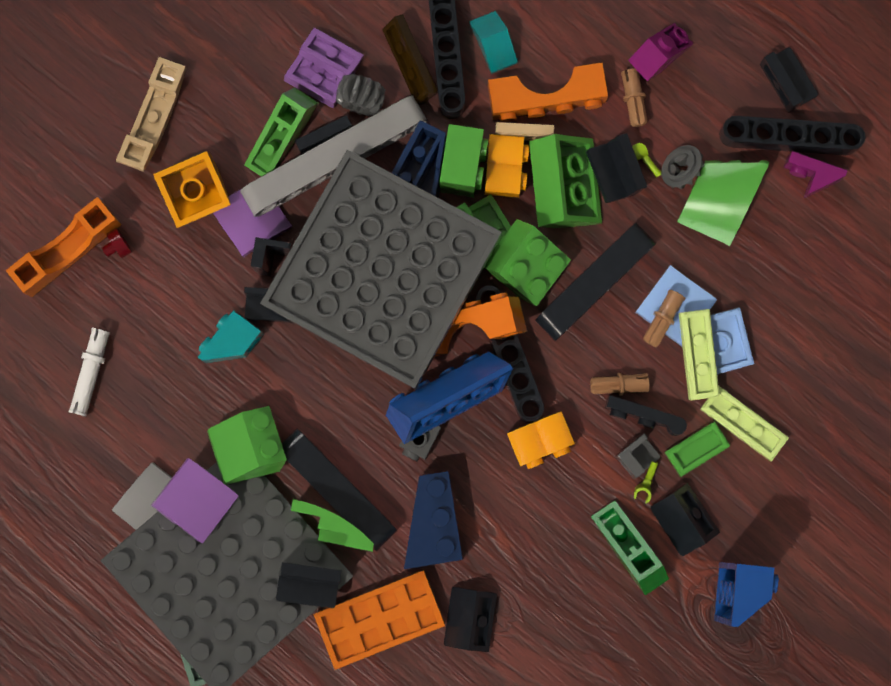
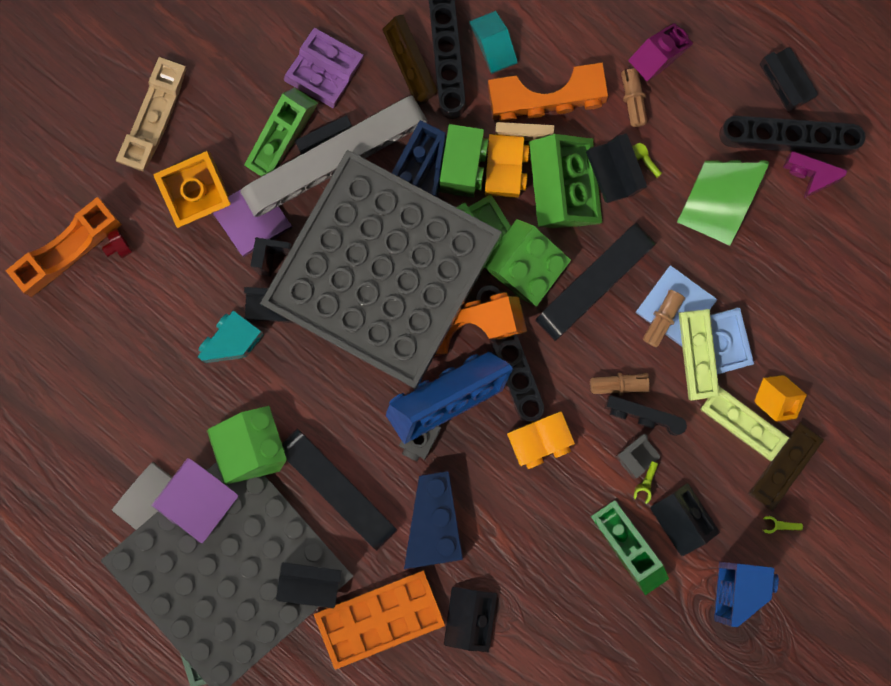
(89, 371): white pin -> none
(334, 528): bright green slope -> none
(360, 94): dark grey gear -> none
(682, 156): dark grey gear -> none
(697, 449): bright green tile -> none
(780, 398): none -> light orange panel
(781, 525): none -> lime hand
(786, 466): none -> dark brown tile

